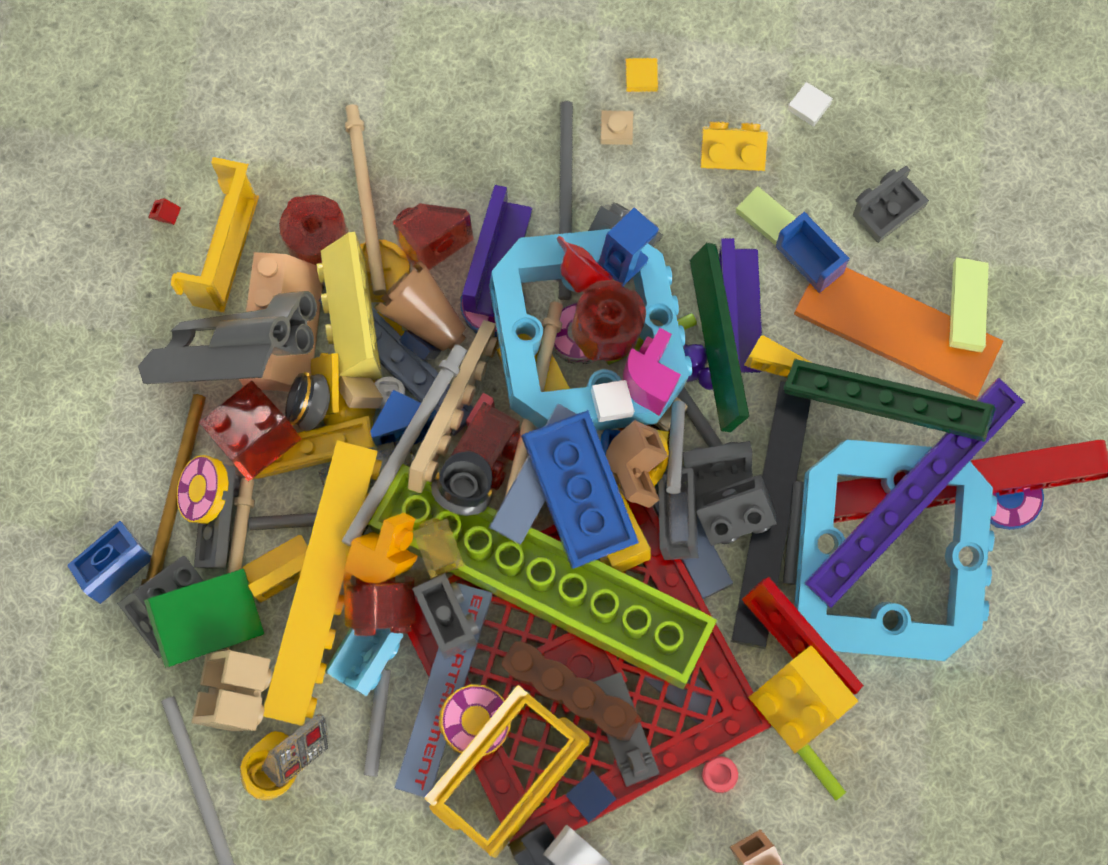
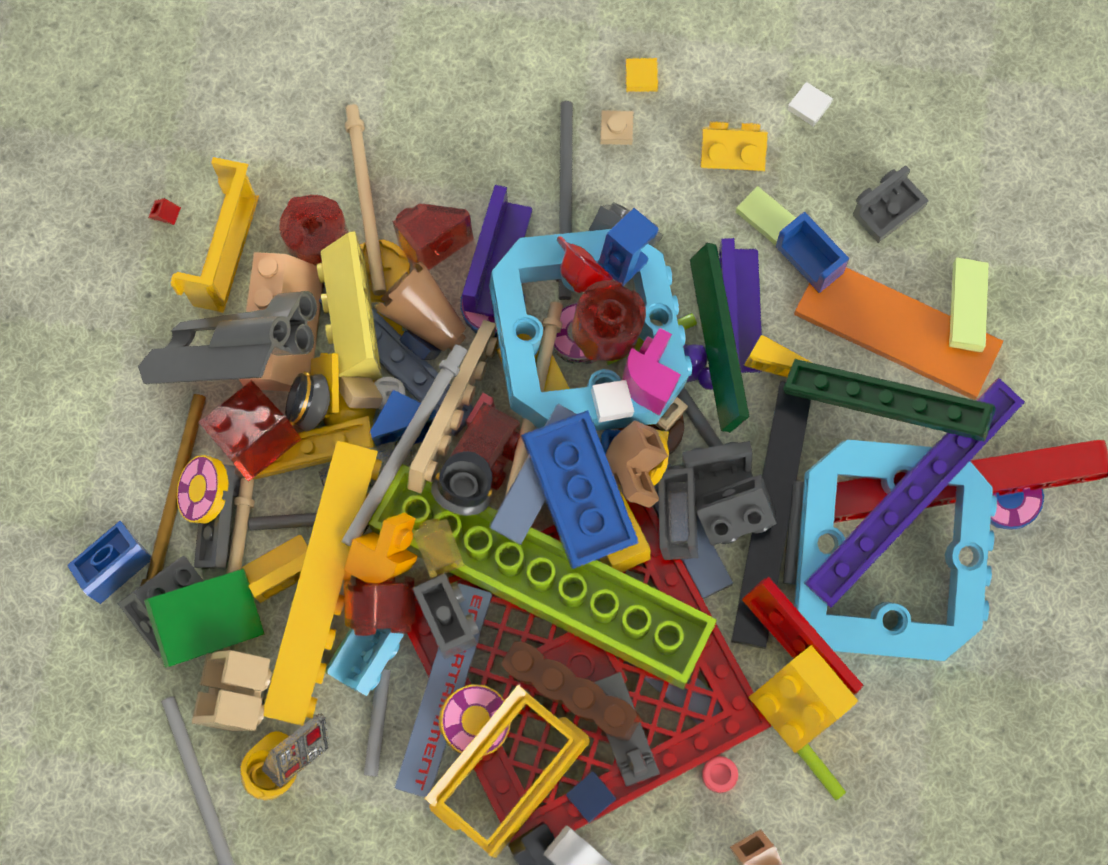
(675, 447): light grey bar -> none

